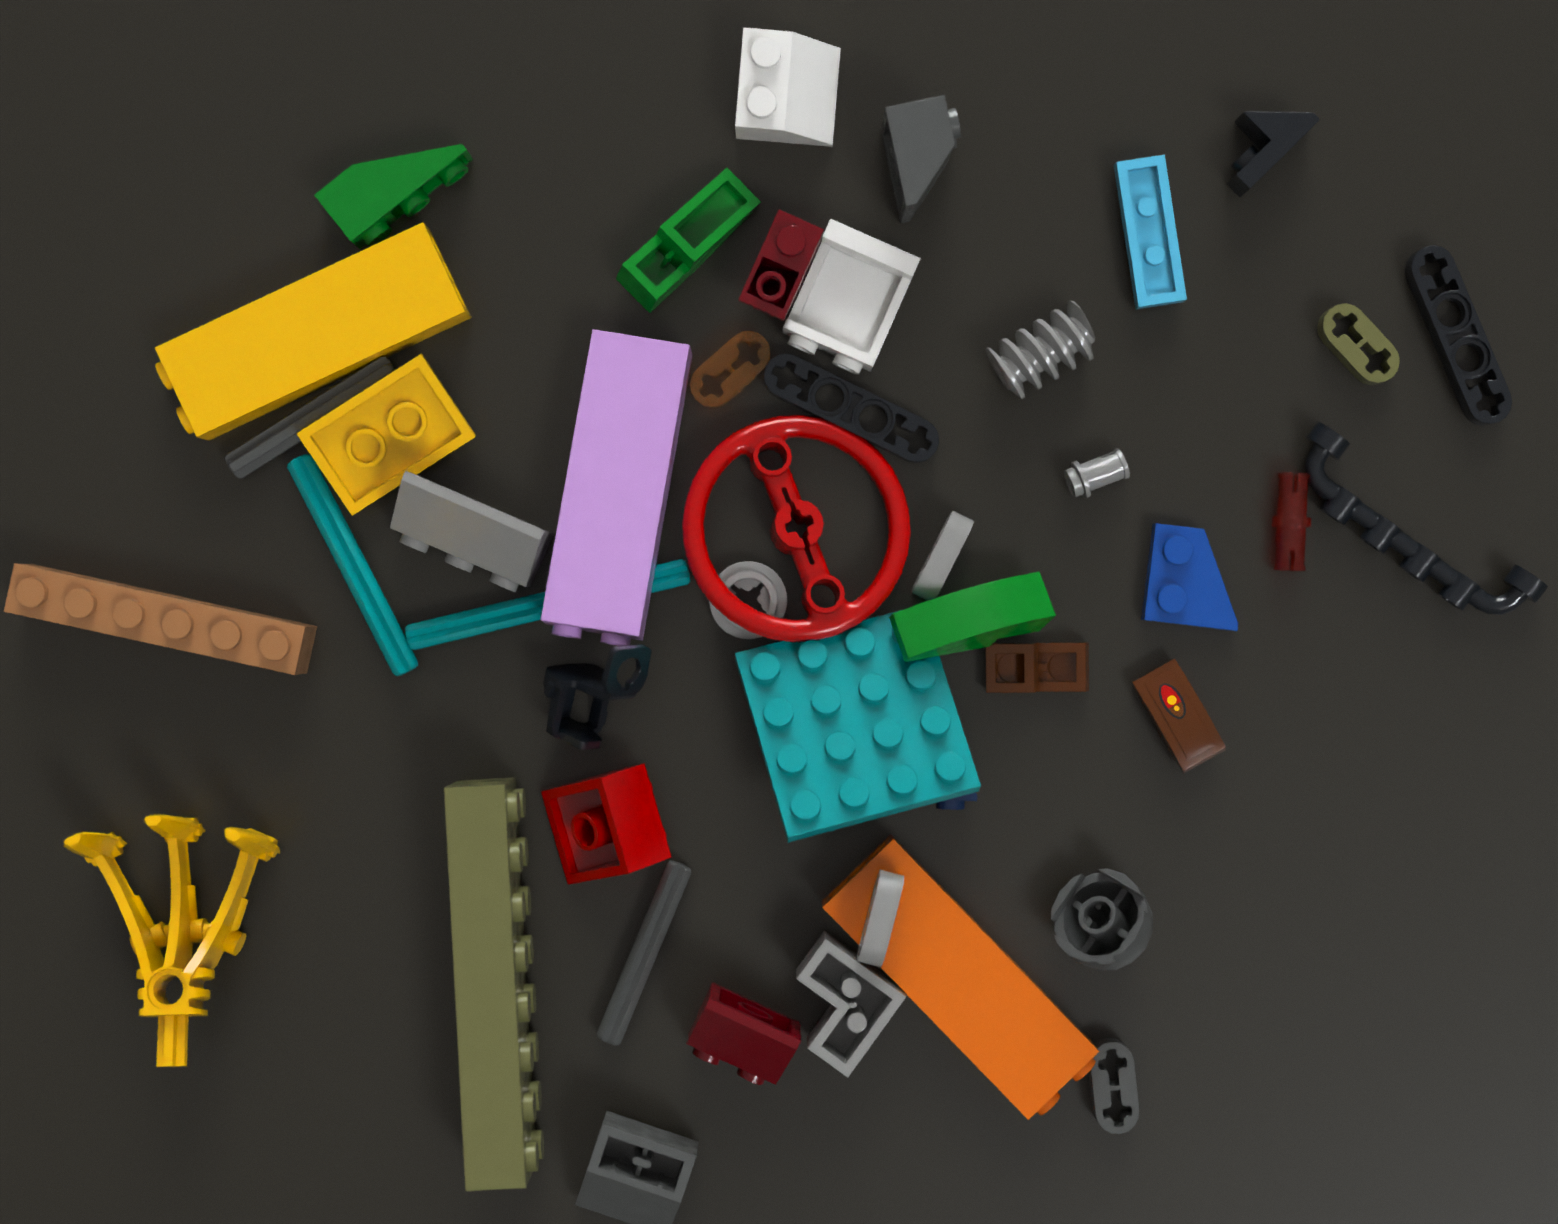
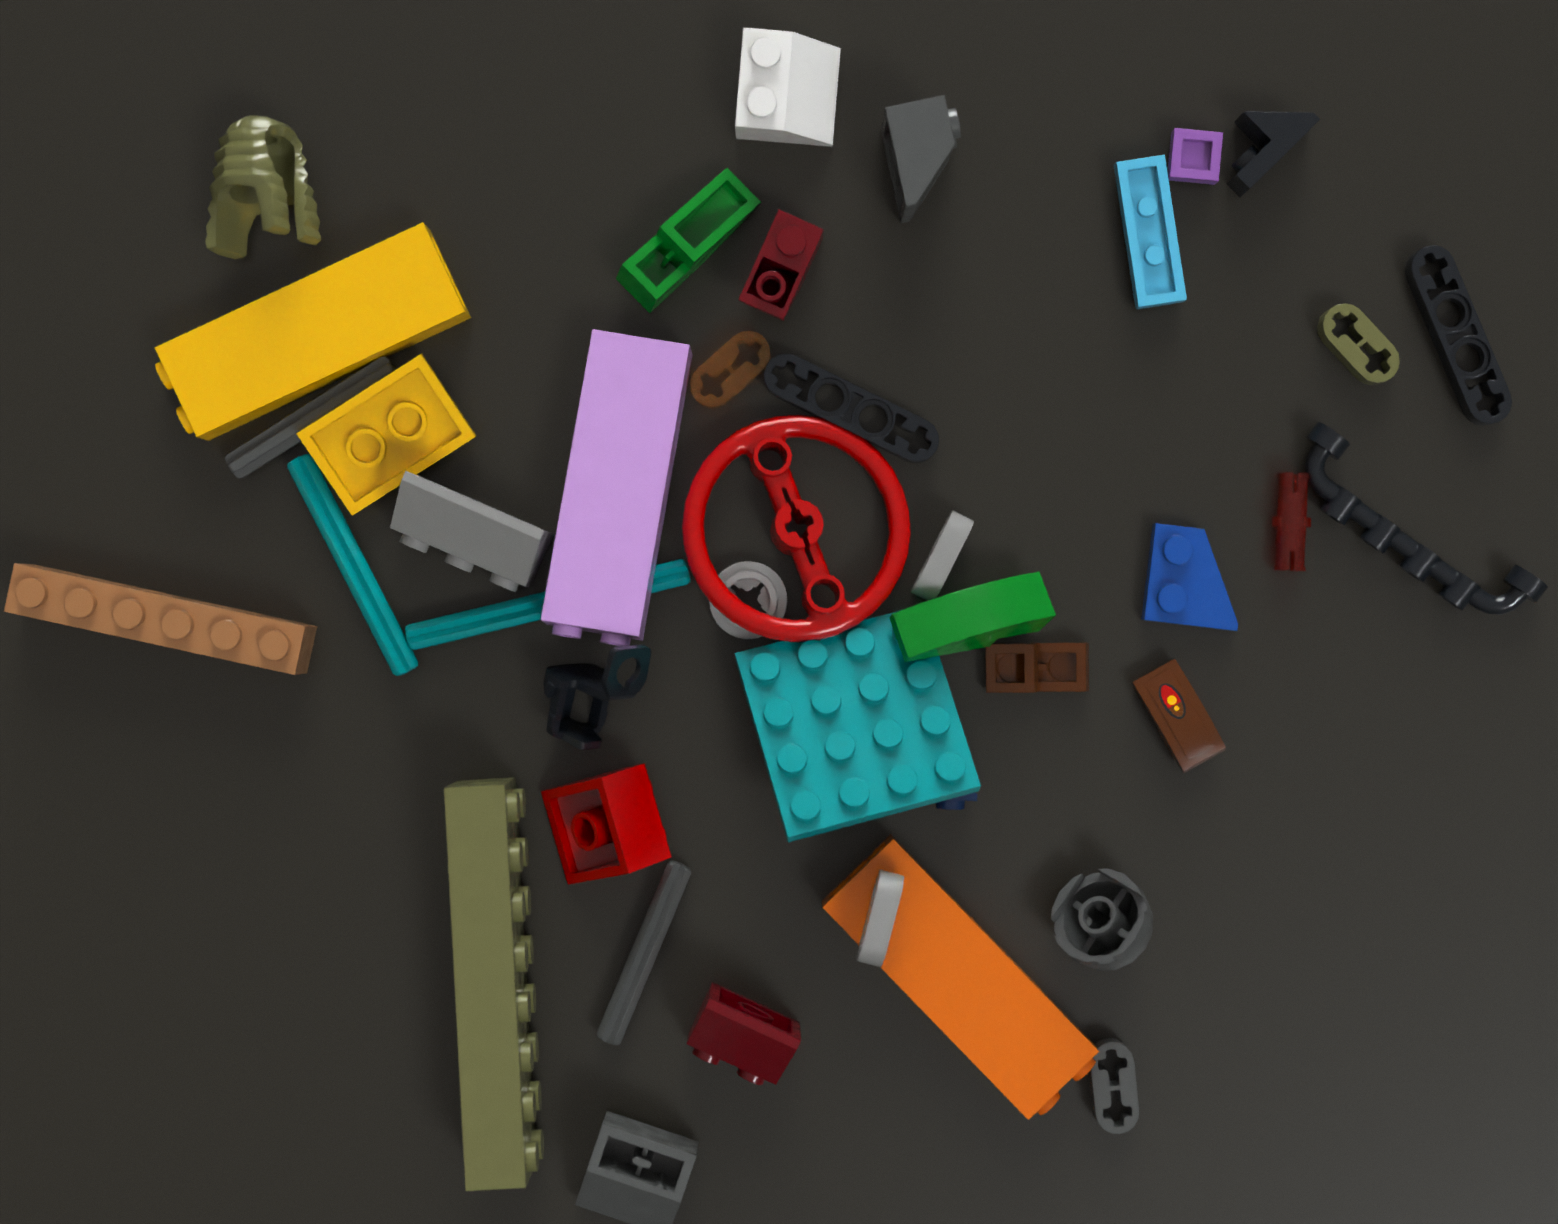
(183, 926): yellow piece -> none
(255, 175): none -> olive hair
(380, 191): green slope -> none
(850, 297): white panel -> none
(859, 999): light grey brick -> none
(1043, 350): light grey piece -> none
(1096, 473): light grey pin -> none
(1195, 156): none -> medium lavender plate

